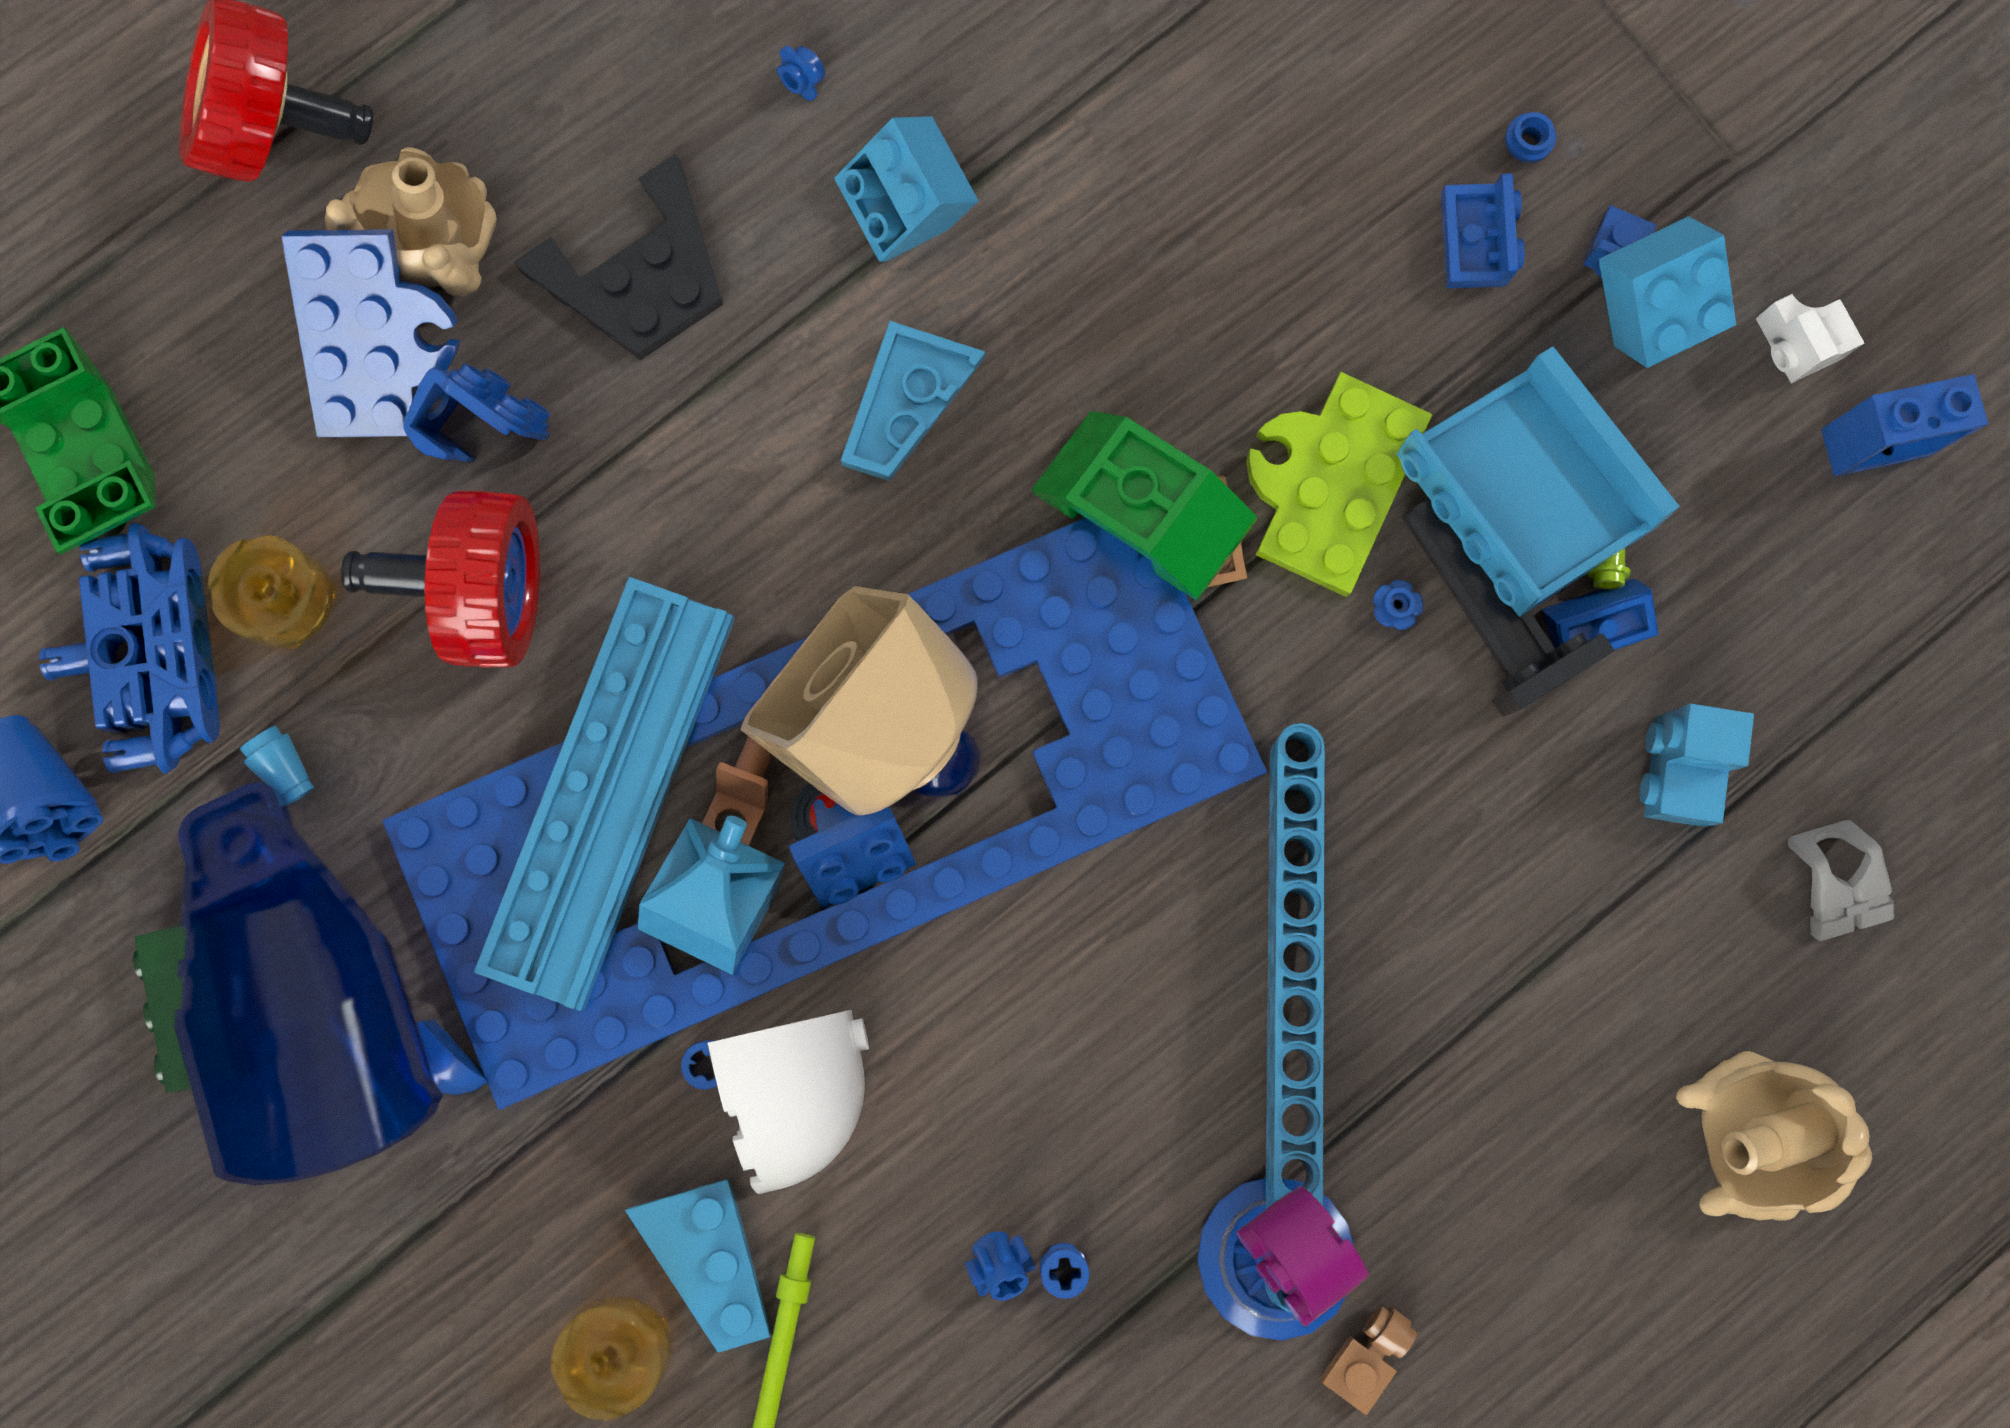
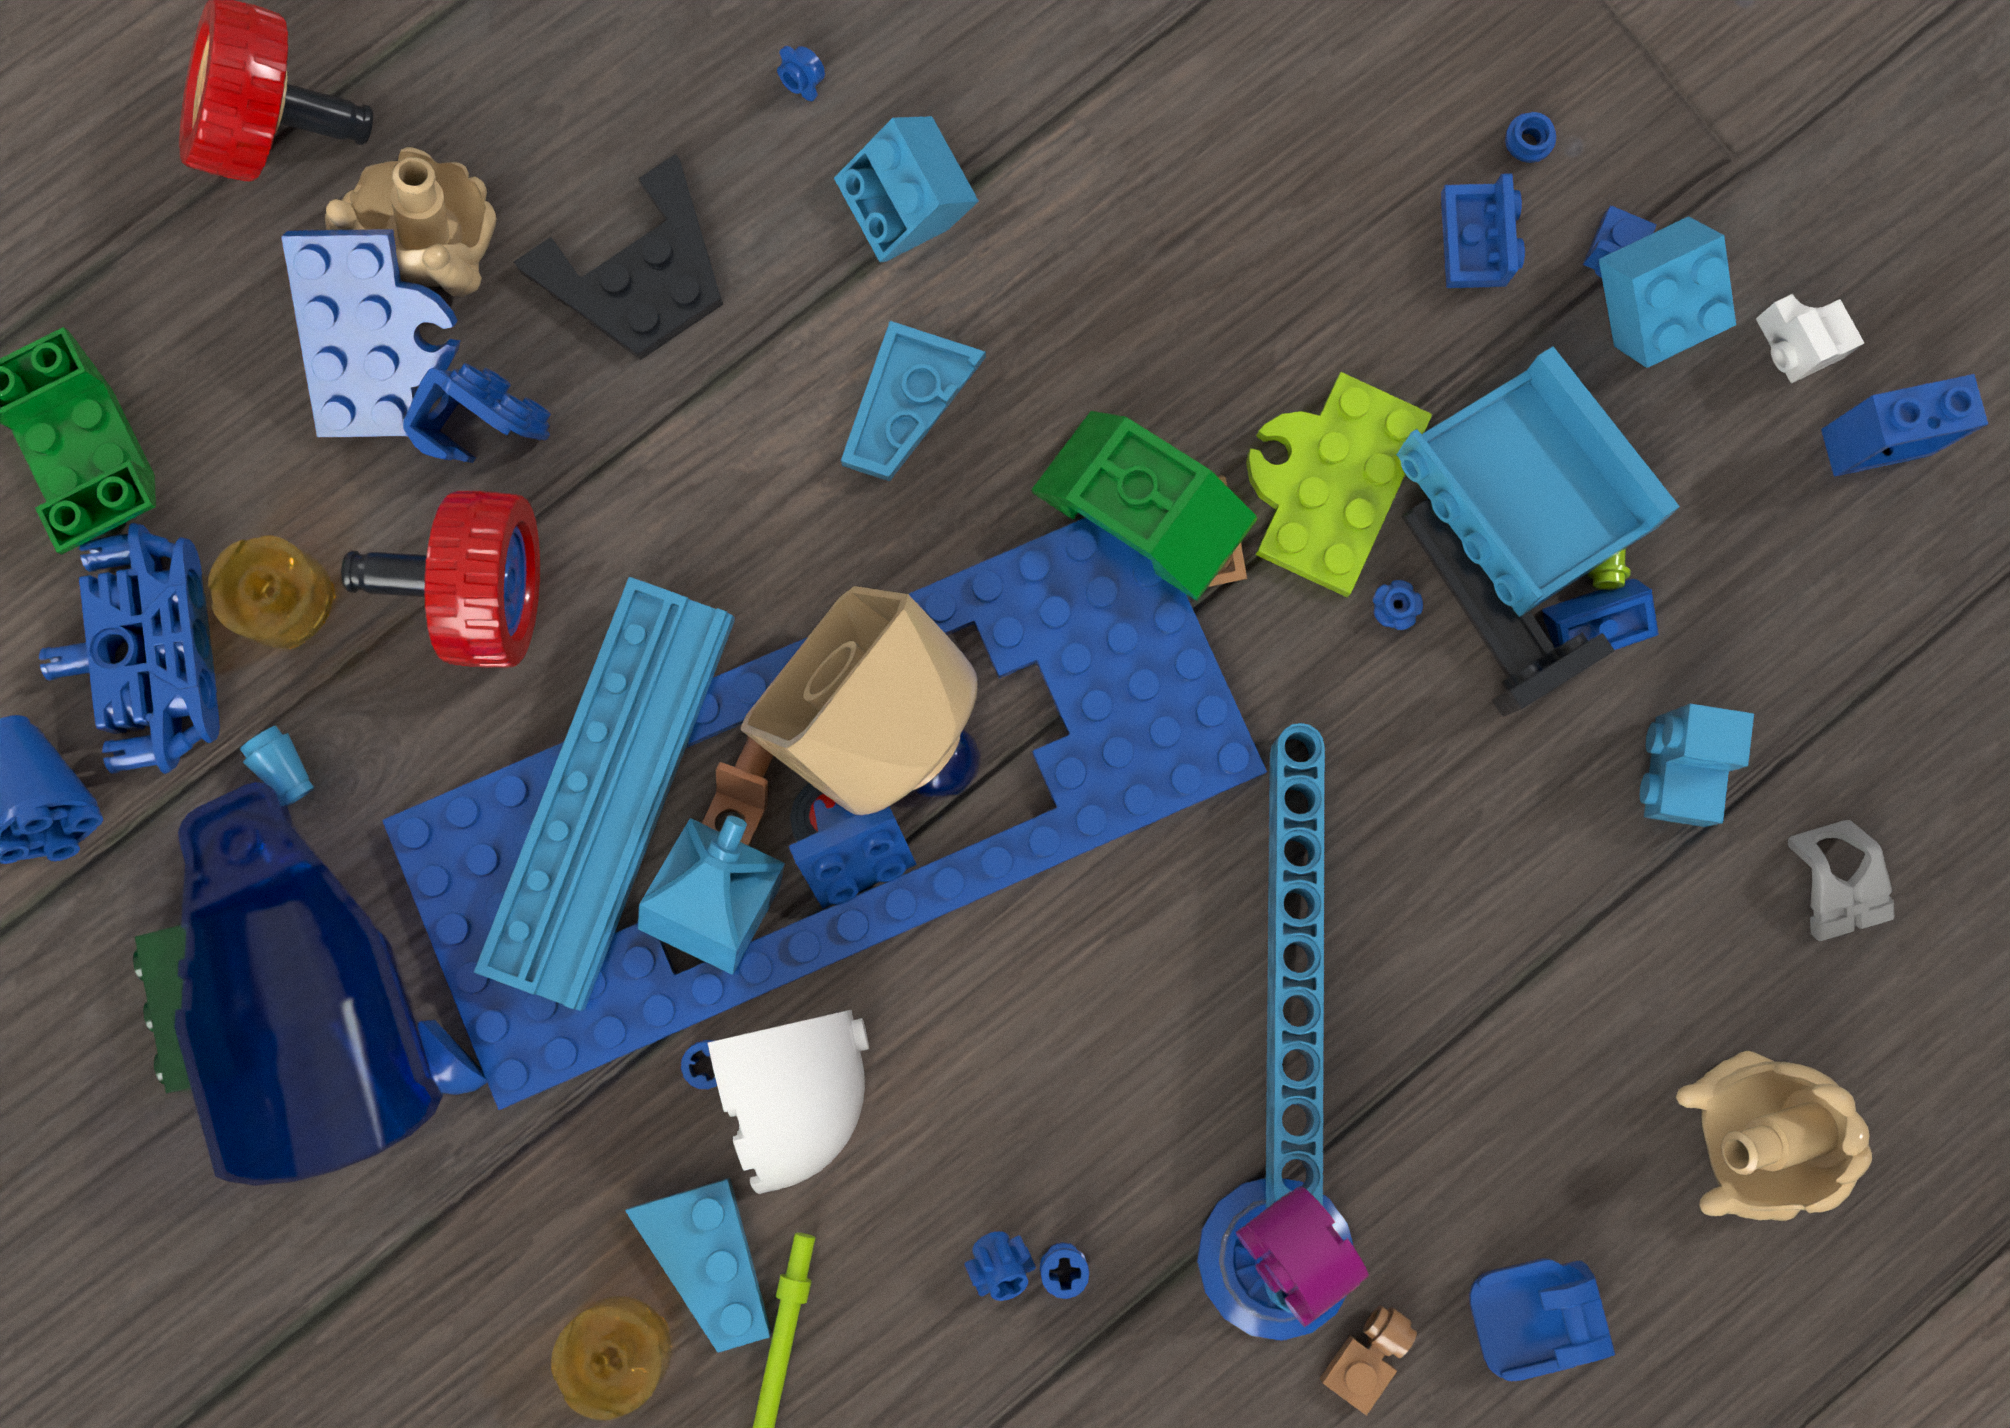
(1539, 1318): none -> blue piece

